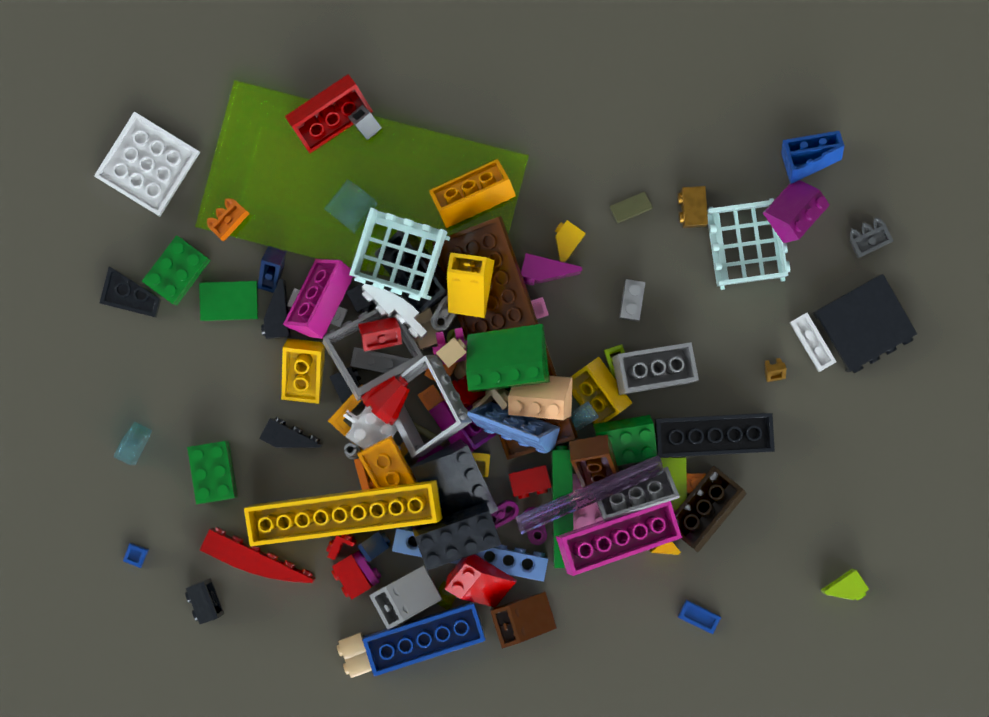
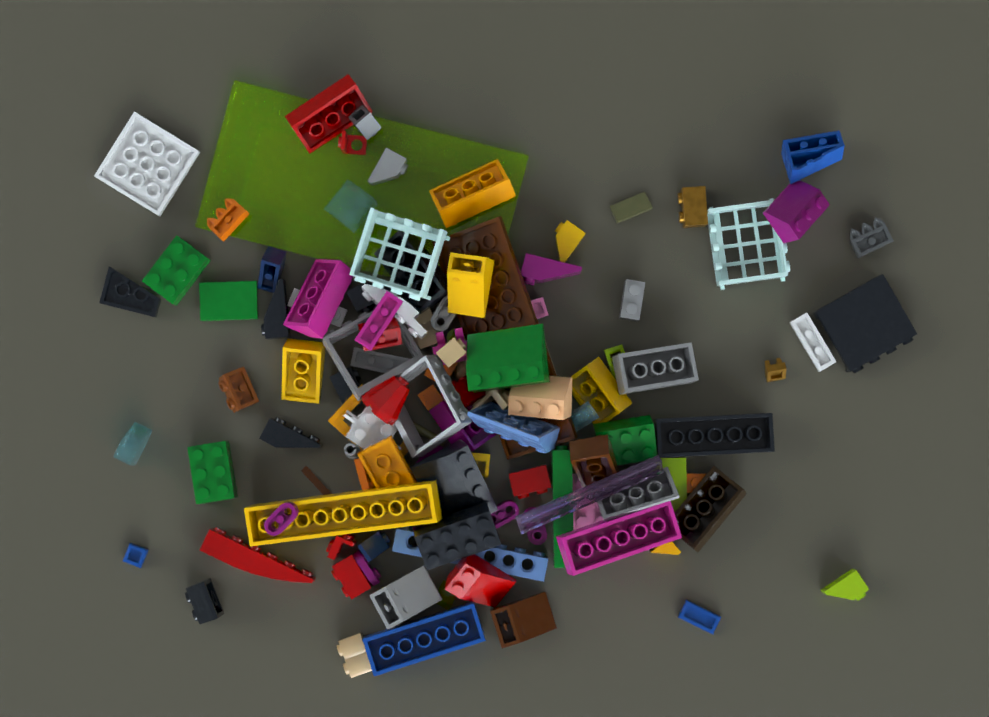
(238, 389): none -> dark orange bracket
(281, 517): none -> magenta plate
(318, 484): none -> reddish brown piece
(346, 140): none -> red bracket
(378, 320): none -> dark pink plate
(388, 168): none -> light grey slope

